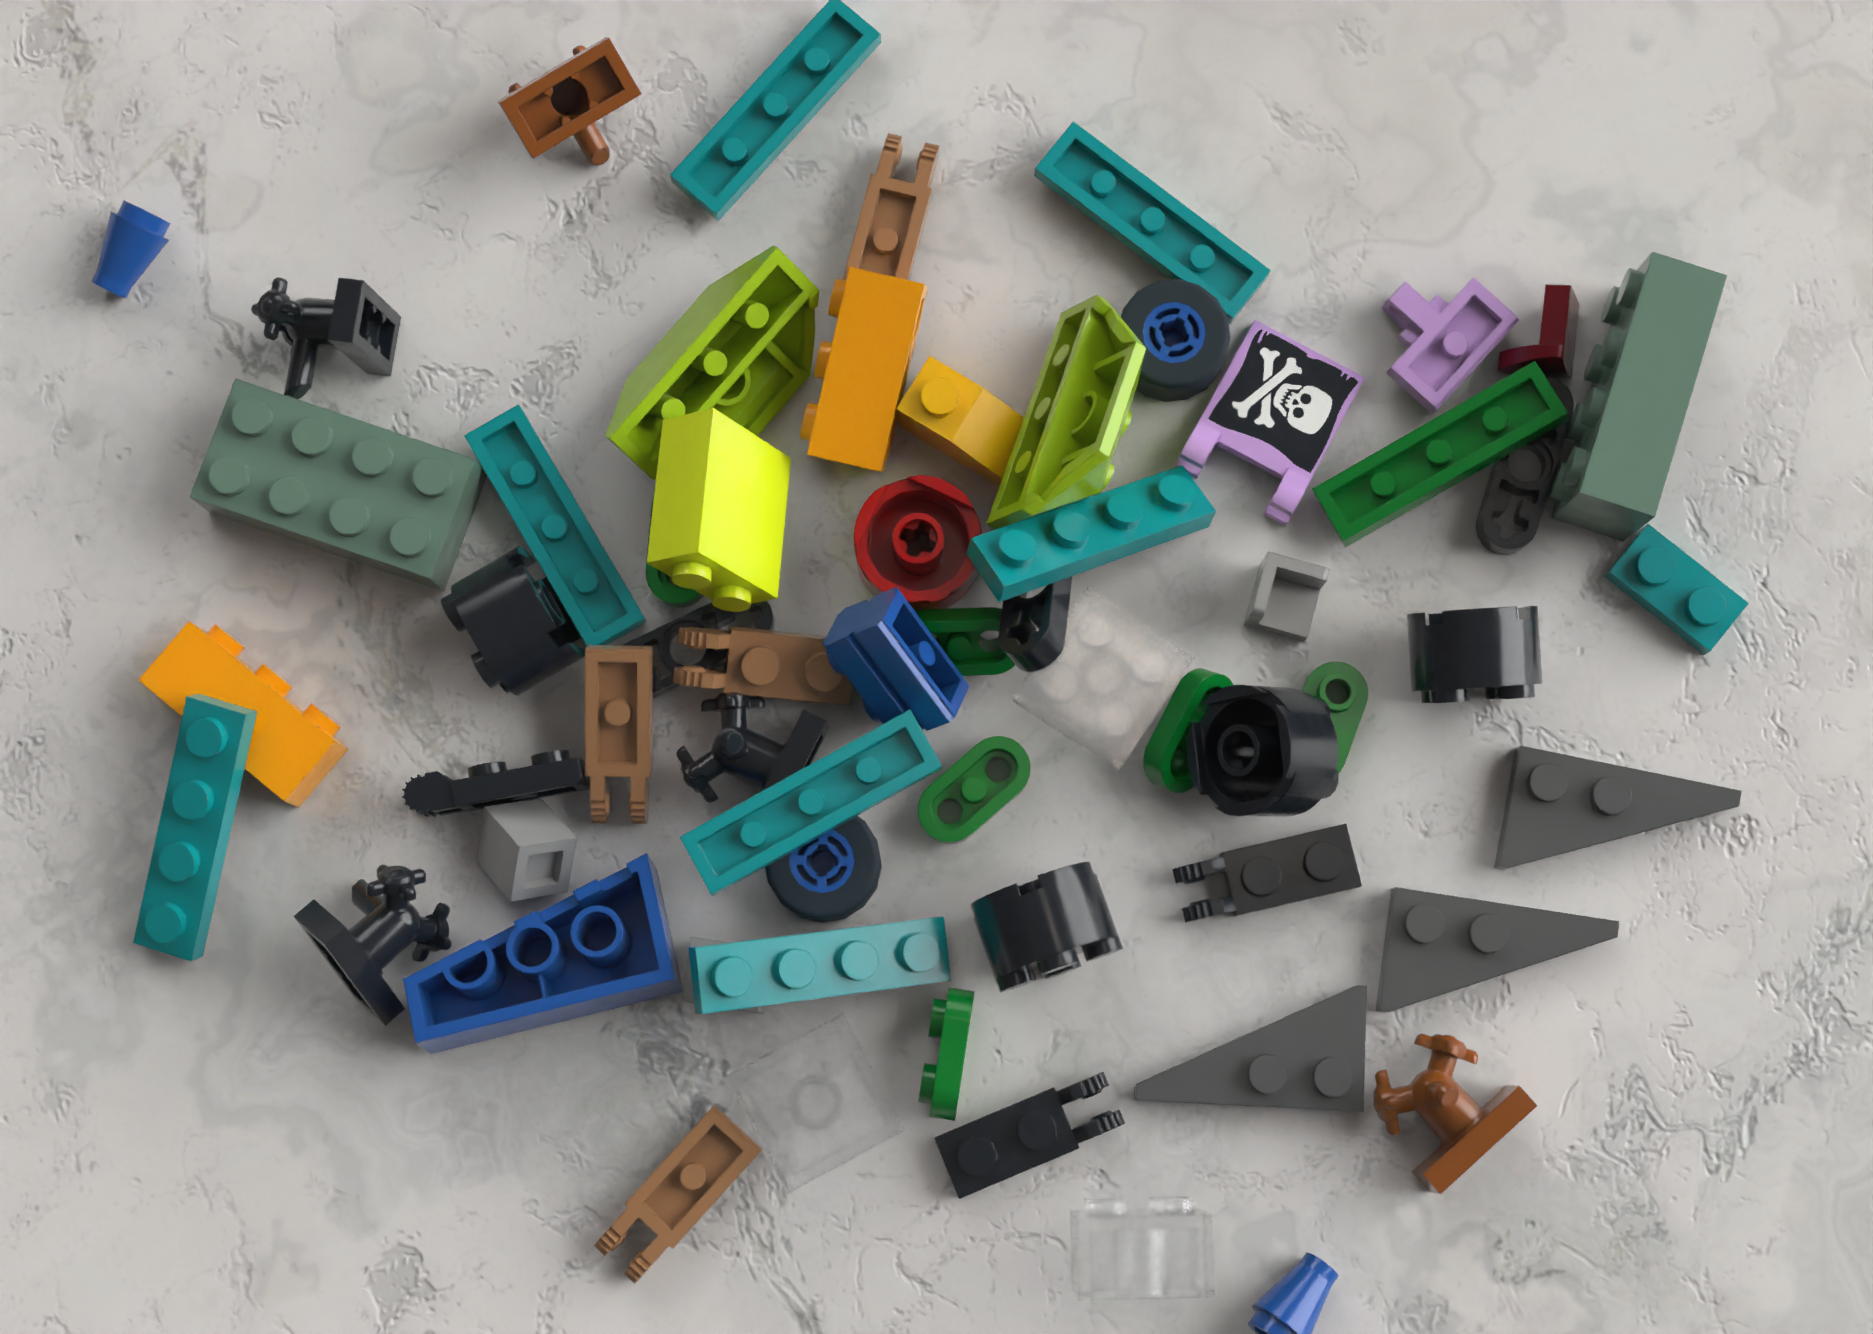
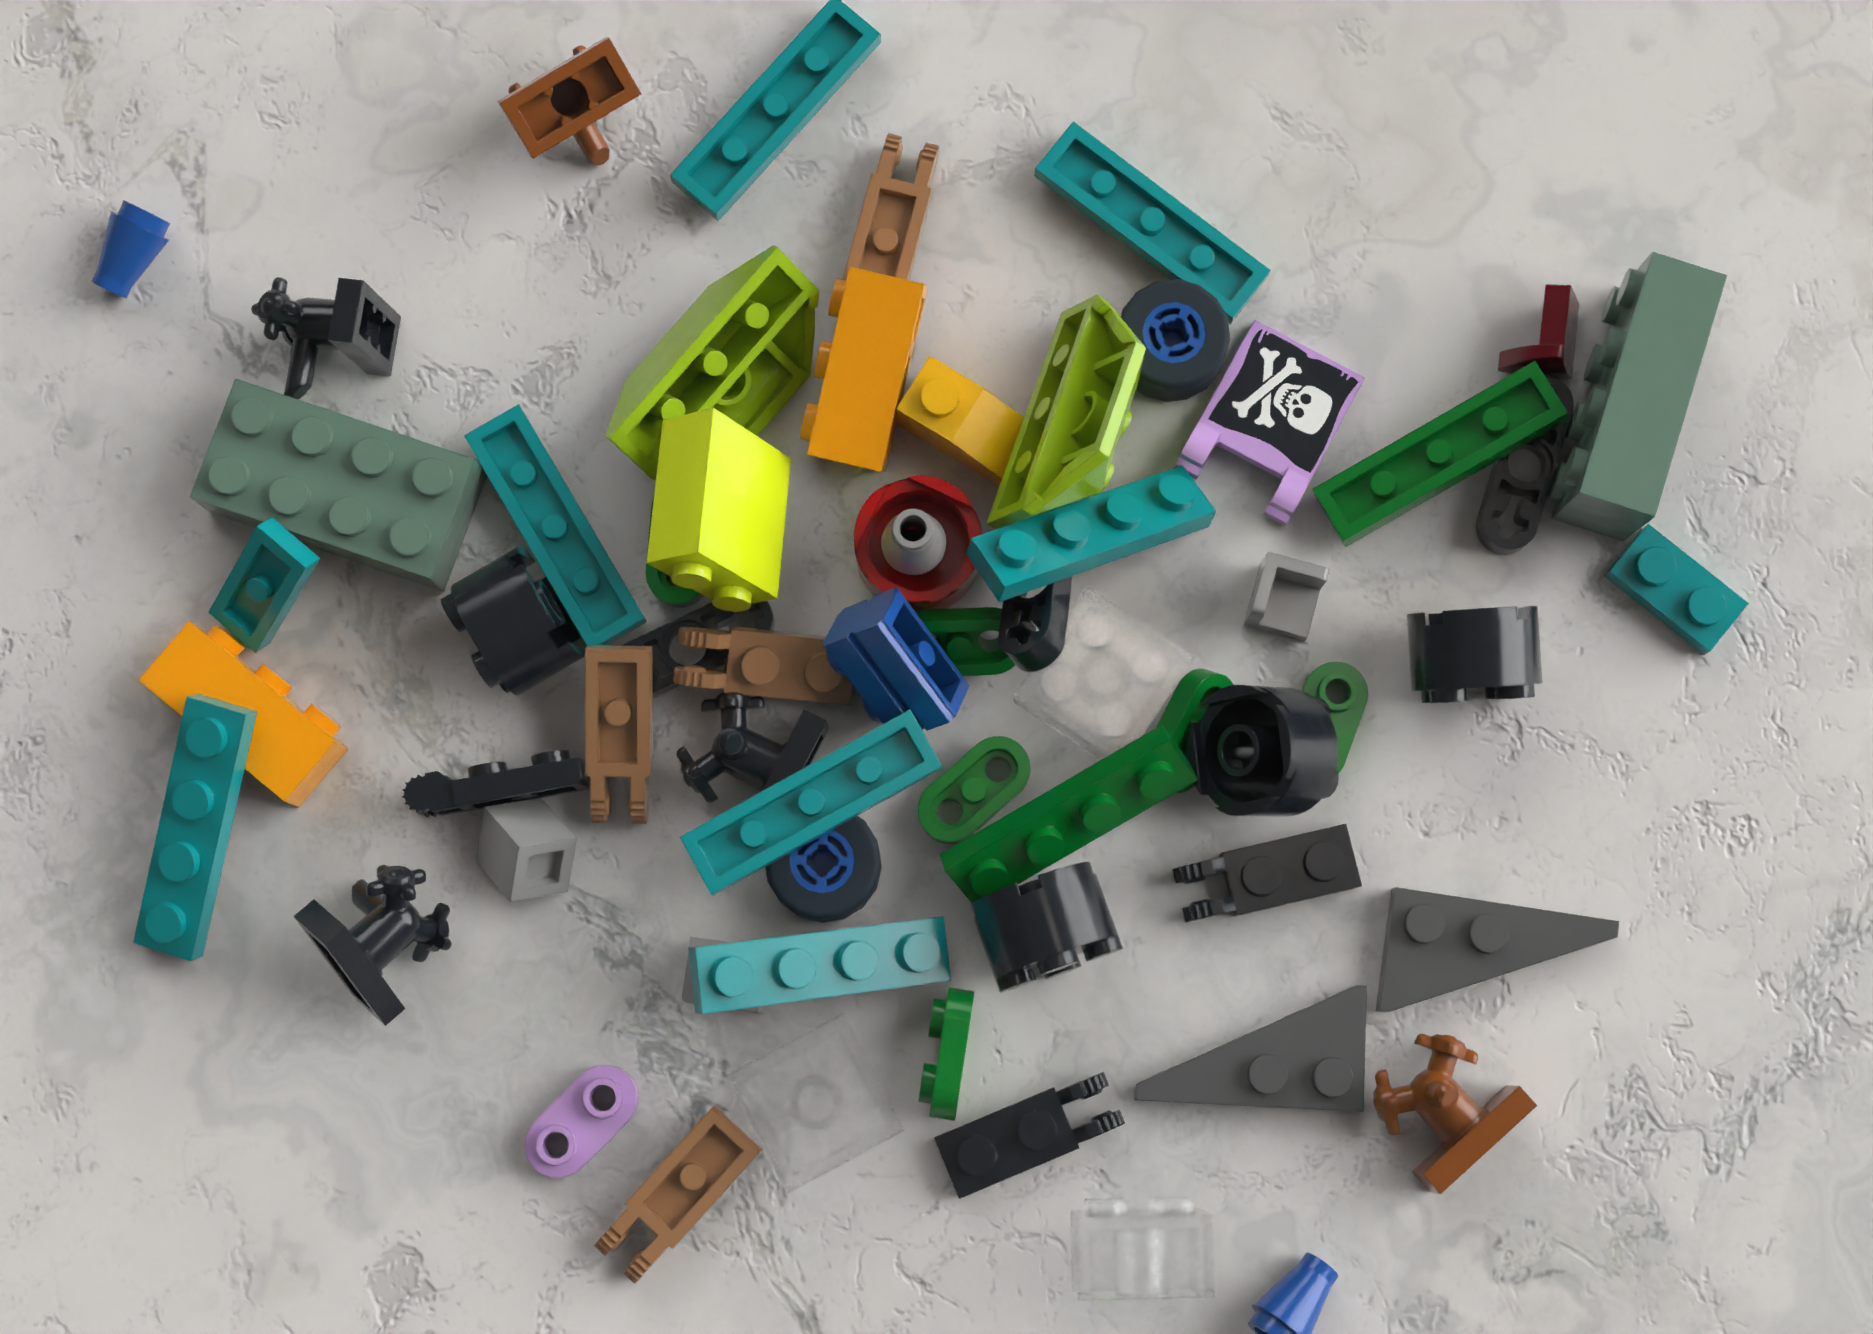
(263, 584): none -> teal plate
(554, 965): blue wedge -> none
(582, 1121): none -> lavender plate
(915, 556): none -> light grey cone
(1069, 815): none -> green plate
(1444, 339): lavender hinge -> none
(1576, 802): dark grey wing -> none

